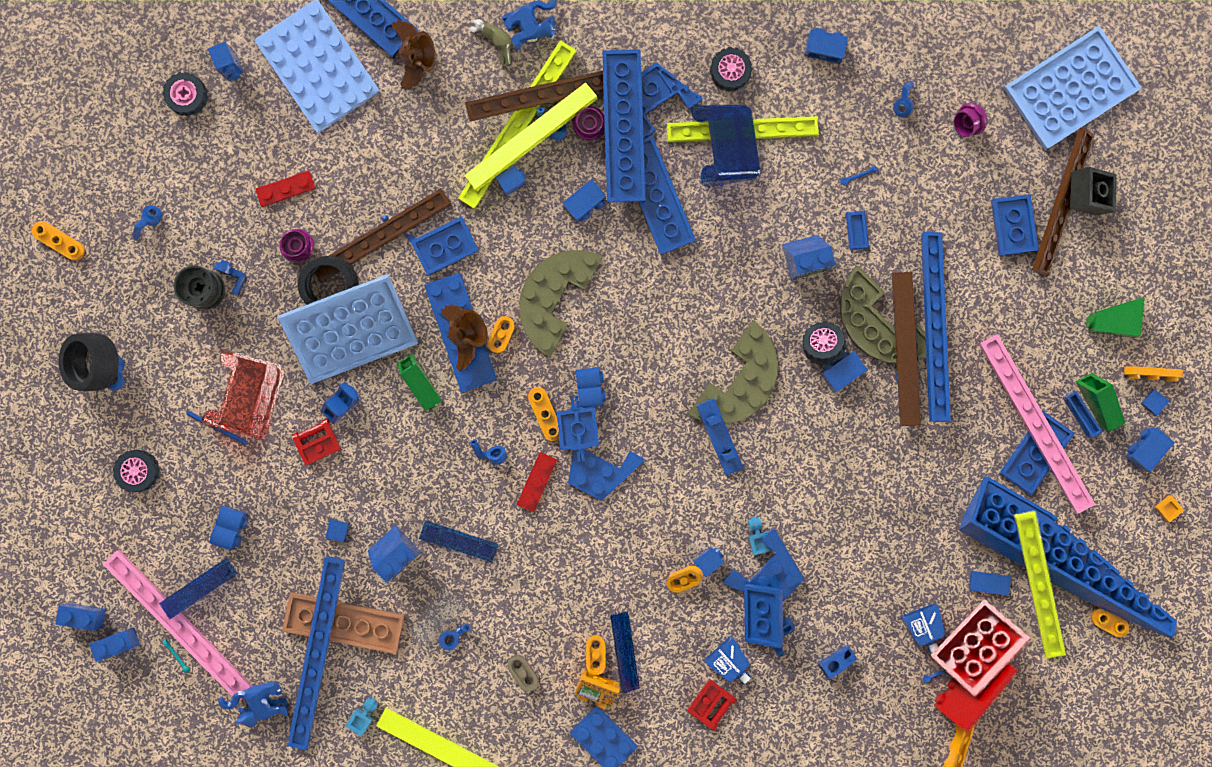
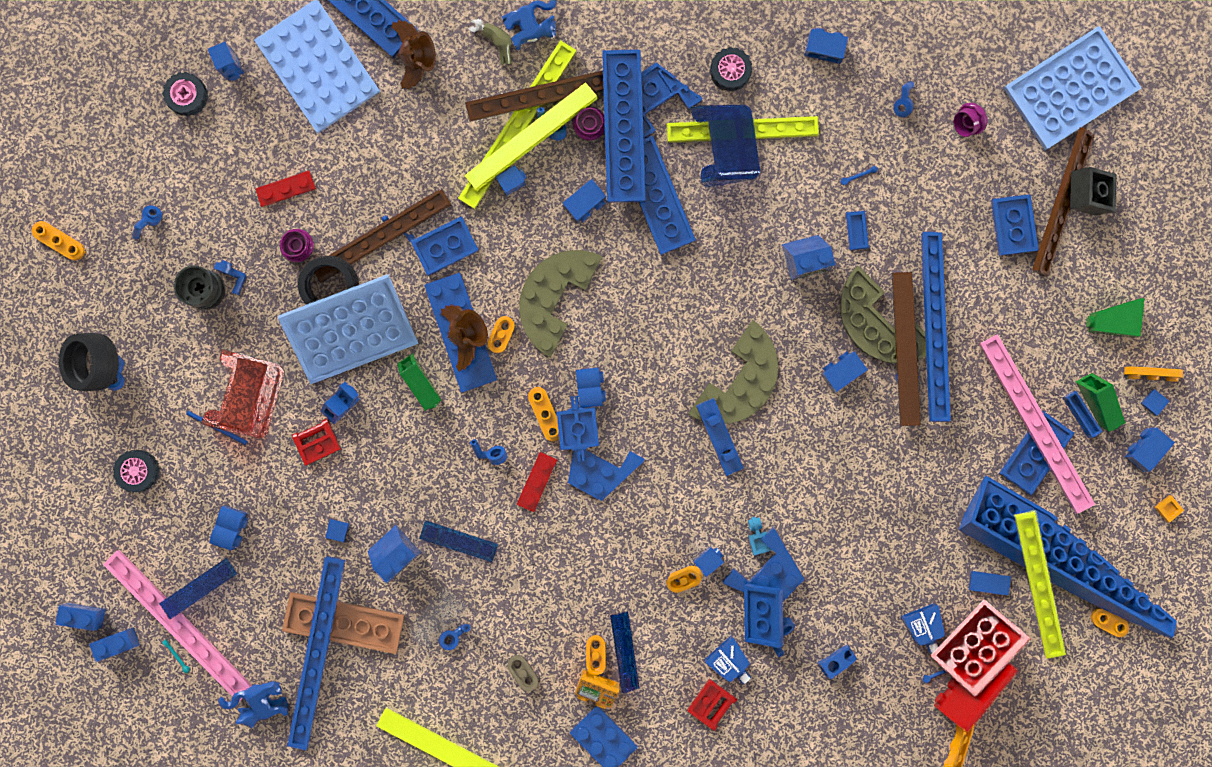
(361, 720): dark azure plate -> none
(824, 343): black wheel -> none

